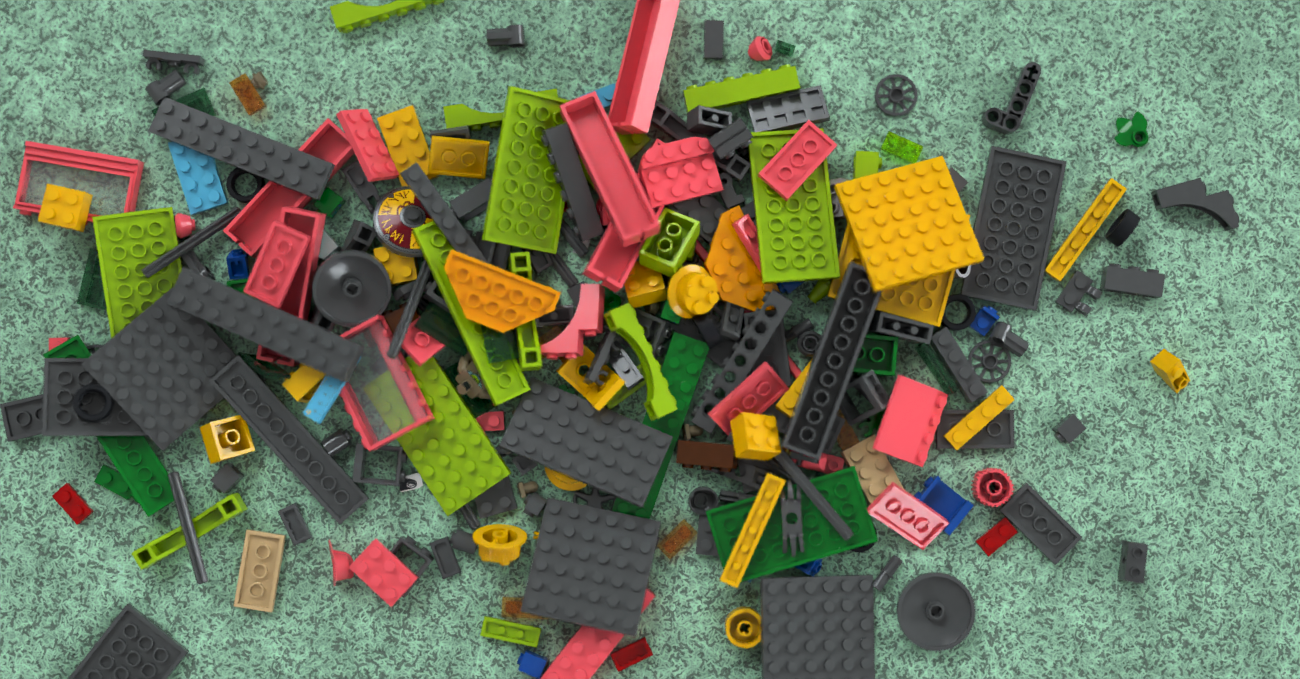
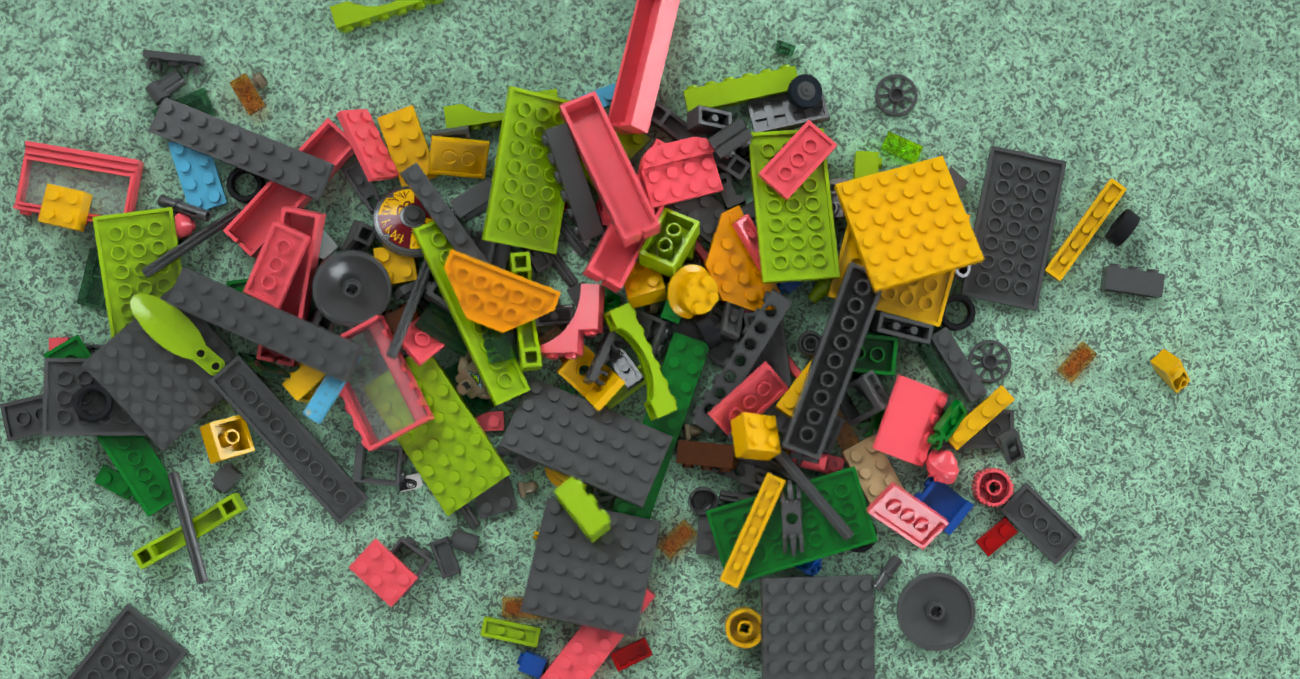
(72, 503): red plate -> none
(173, 330): none -> lime plant
(181, 207): none -> dark grey pin
(191, 261): dark grey piece -> none
(238, 264): blue bracket -> none
(259, 570): tan plate -> none
(295, 524): dark grey plate -> none
(329, 203): green brick -> none
(337, 441): dark grey brick -> none
(340, 562): coral piece -> none
(499, 543): yellow piece -> none
(511, 36): dark grey piece -> none
(534, 504): dark grey plate -> none
(583, 509): none -> lime brick
(713, 39): dark grey tile -> none
(760, 49): coral cone -> none
(798, 329): dark grey axle -> none
(804, 91): none -> black wheel
(942, 466): none -> coral hair
(947, 424): none -> green plate
(984, 320): blue bracket -> none
(1004, 337): dark grey piece -> none
(1010, 446): none -> dark grey slope
(1016, 97): dark grey beam -> none
(1068, 429): dark grey brick -> none
(1074, 291): dark grey plate -> none
(1076, 362): none -> clear orange plate
(1130, 128): green plate -> none
(1133, 561): dark grey brick -> none
(1193, 195): dark grey arch -> none

